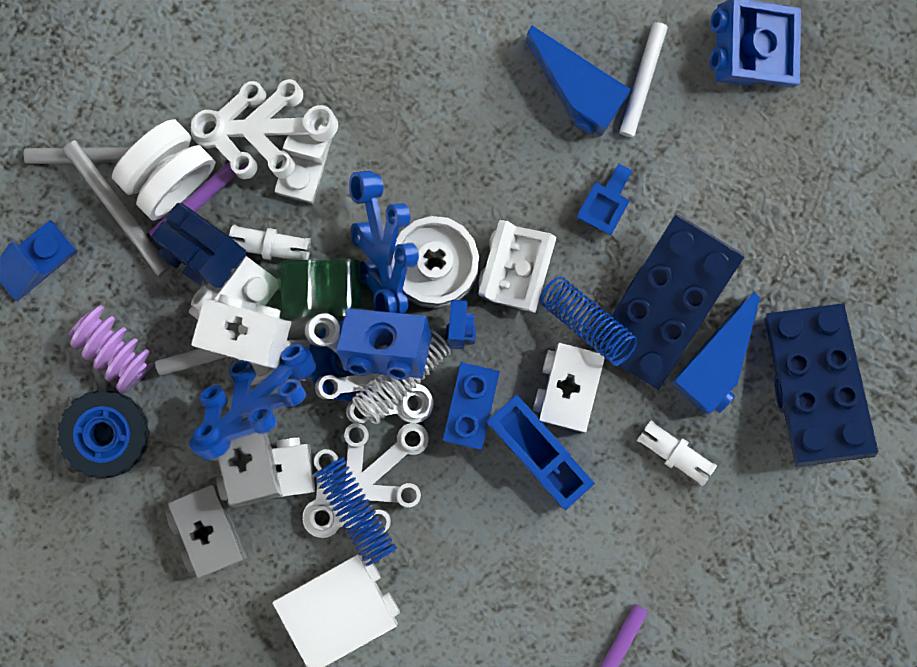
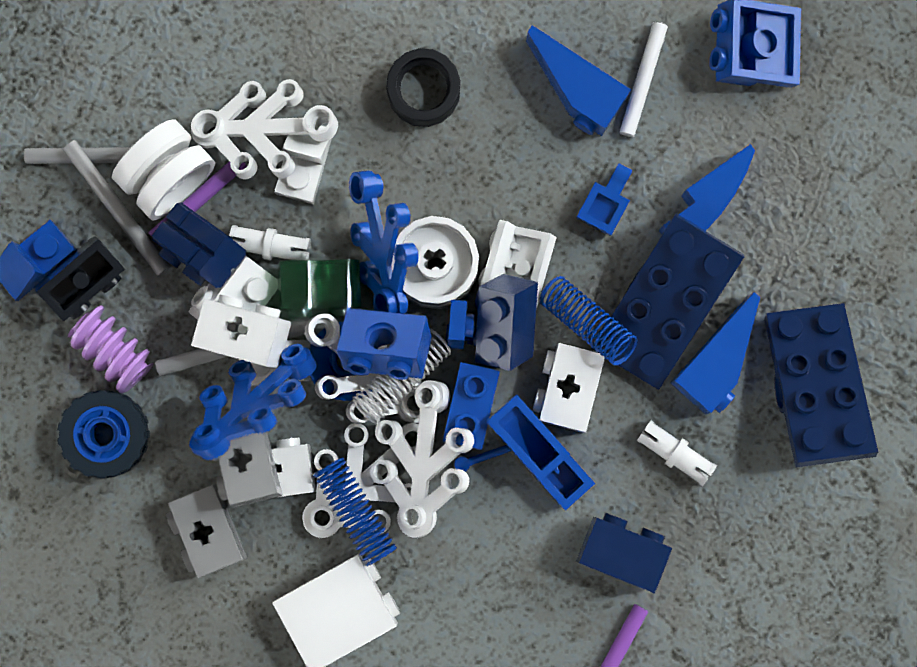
(80, 279): none -> black brick
(413, 59): none -> black tyre
(422, 464): none -> white plant
(464, 463): none -> blue hinge
(505, 322): none -> dark blue brick
(625, 553): none -> dark blue brick
(715, 190): none -> blue slope

